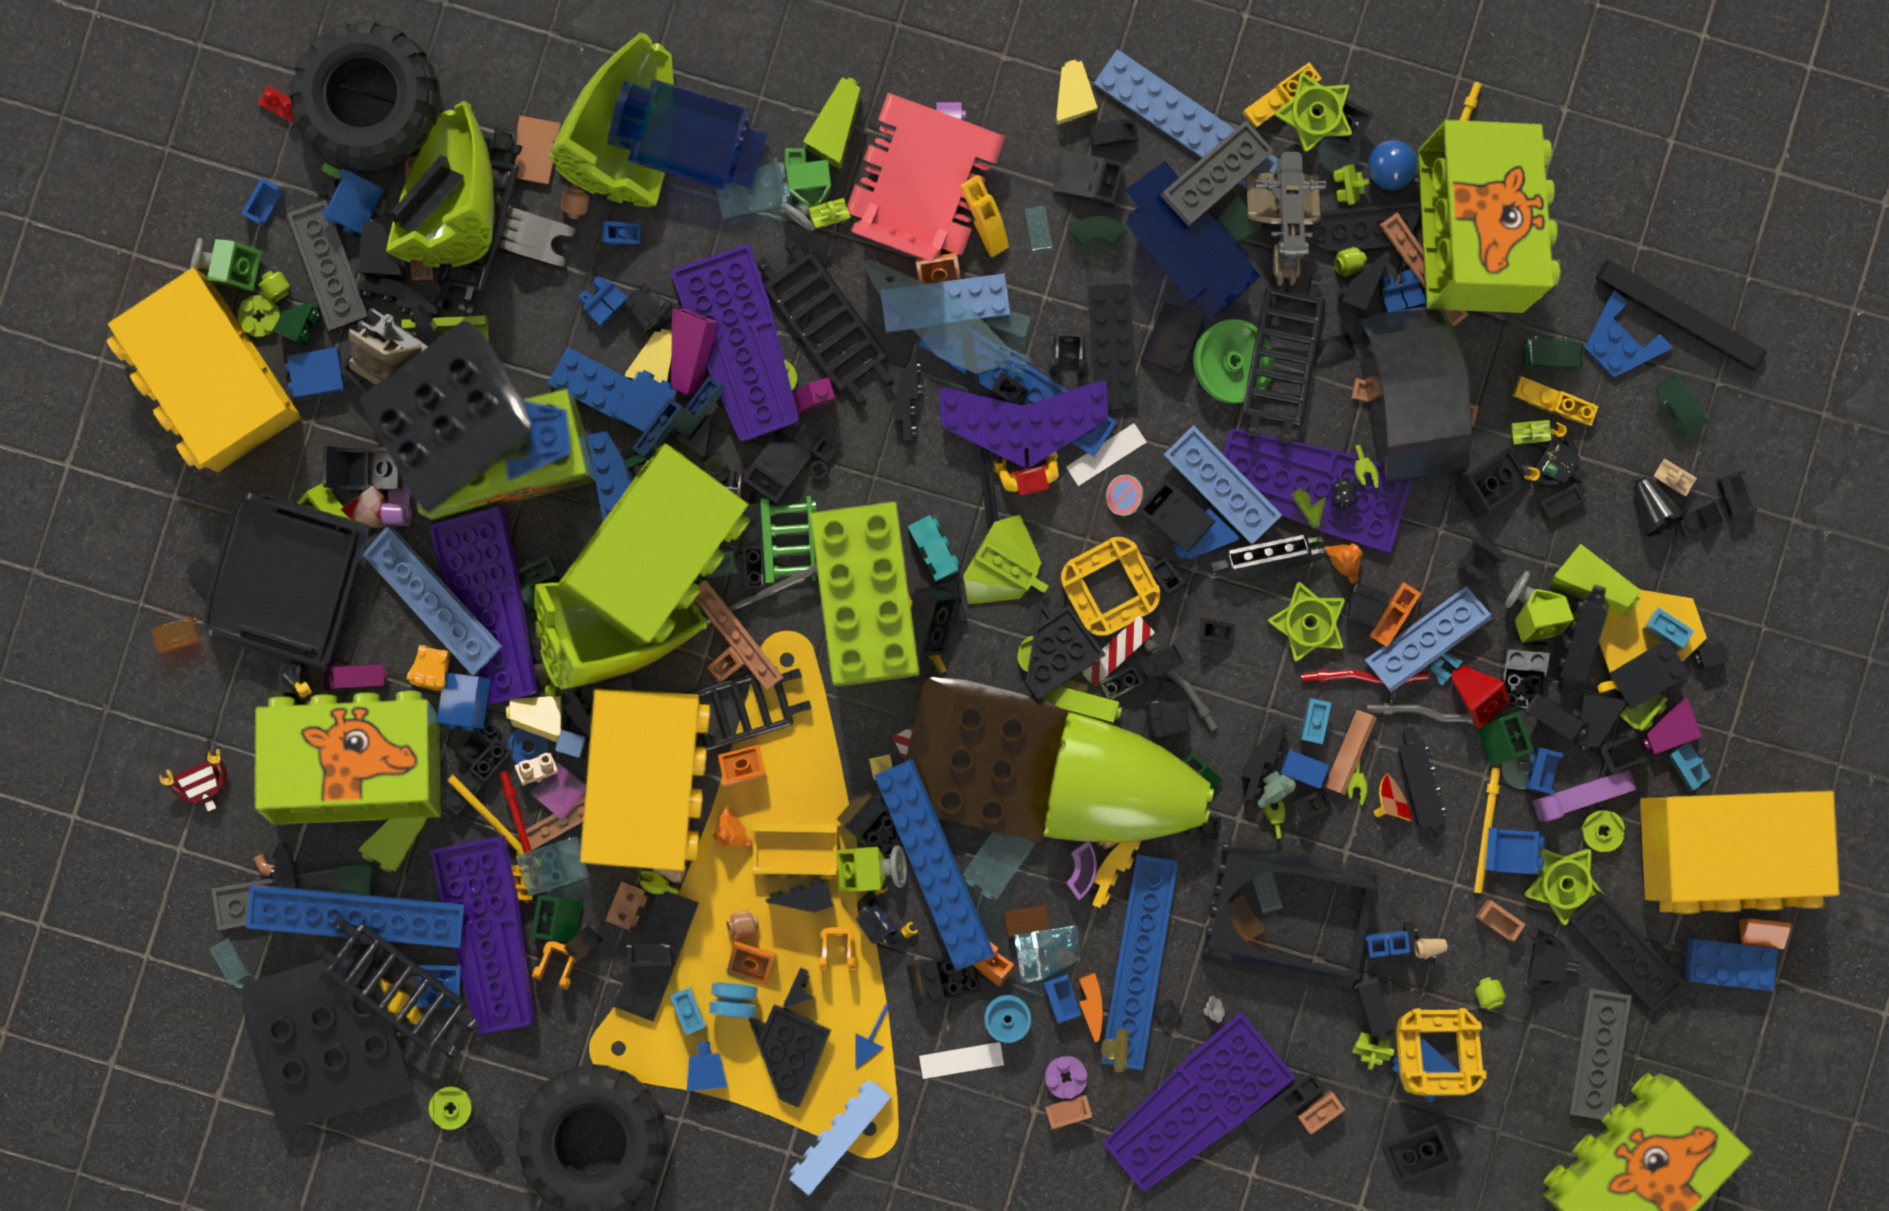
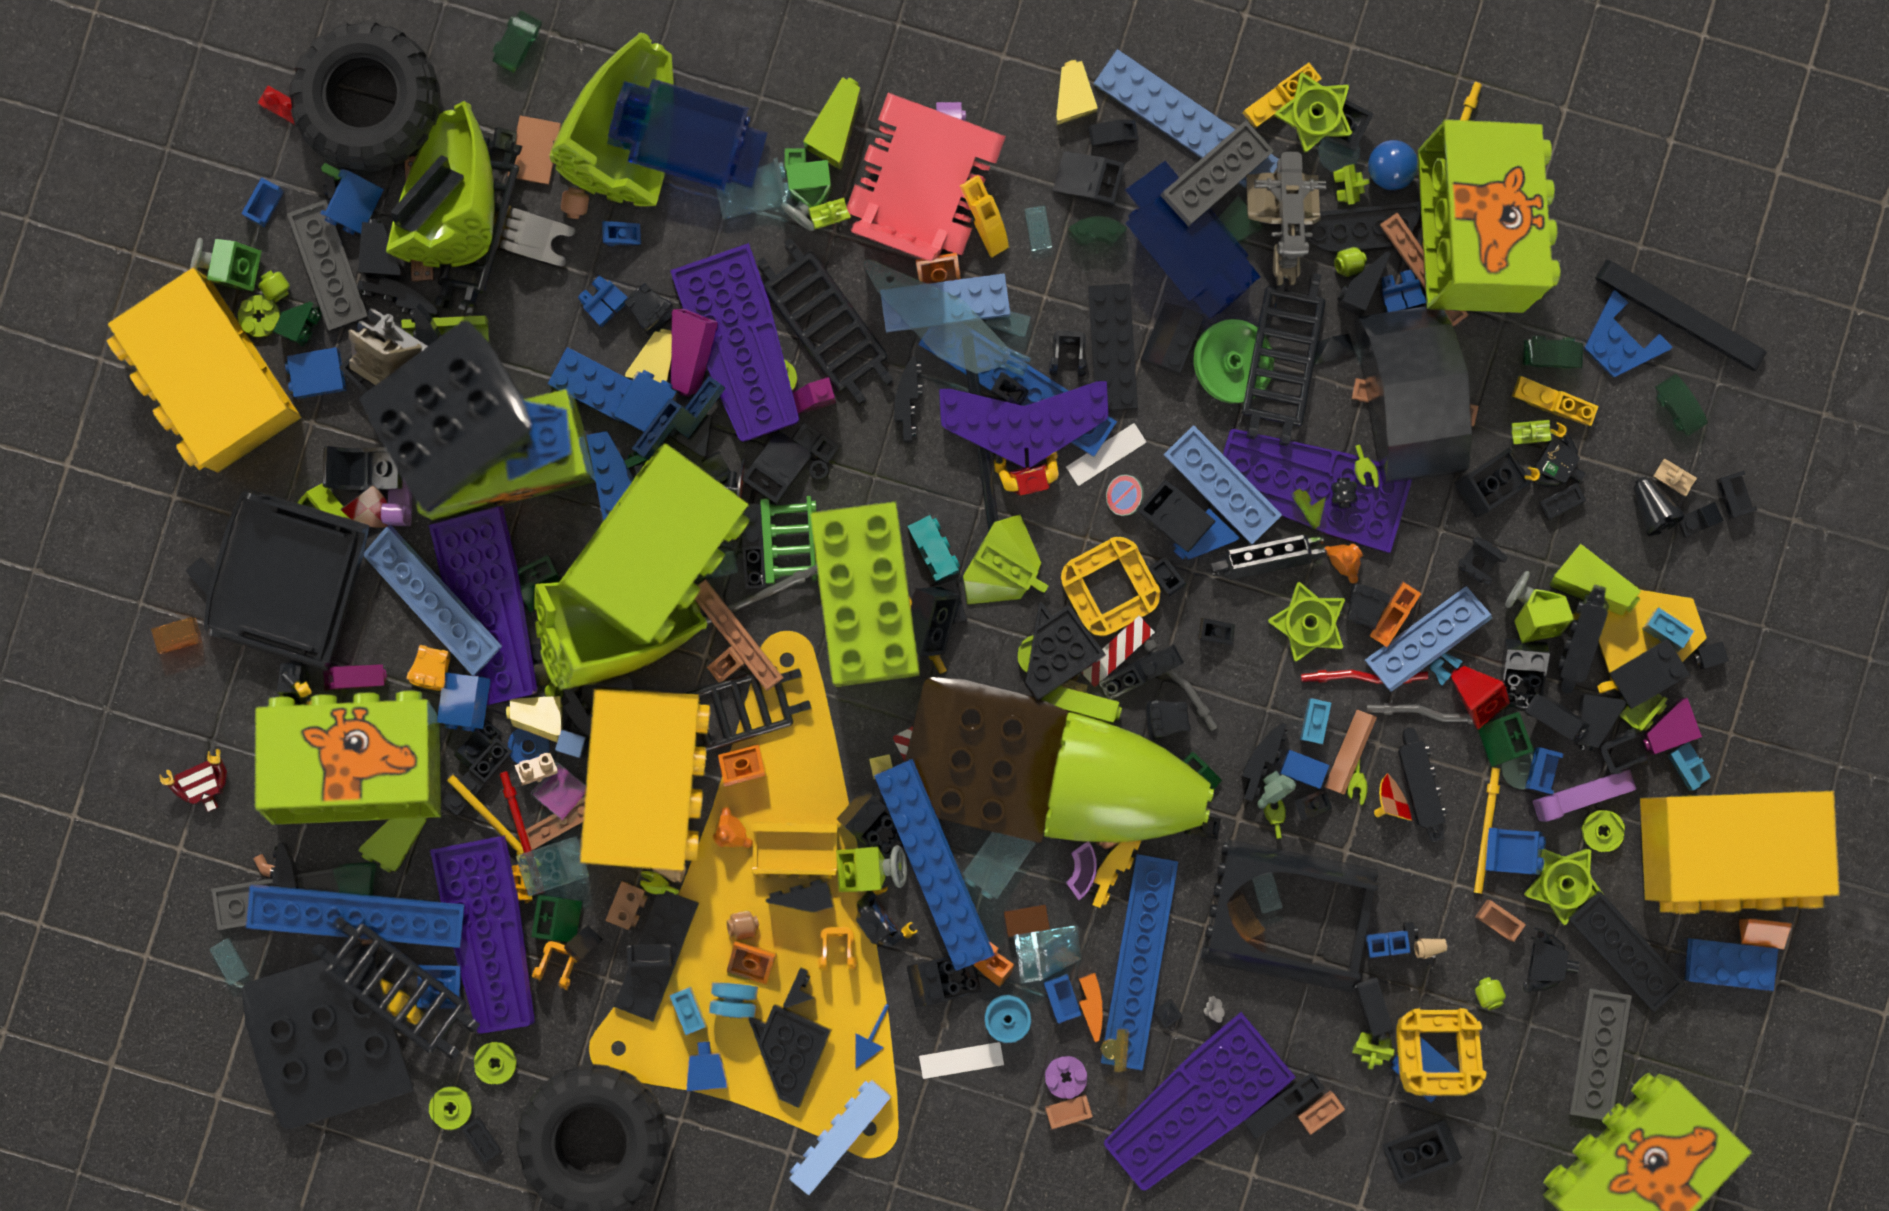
(483, 1064): none -> lime plate
(516, 41): none -> clear green brick

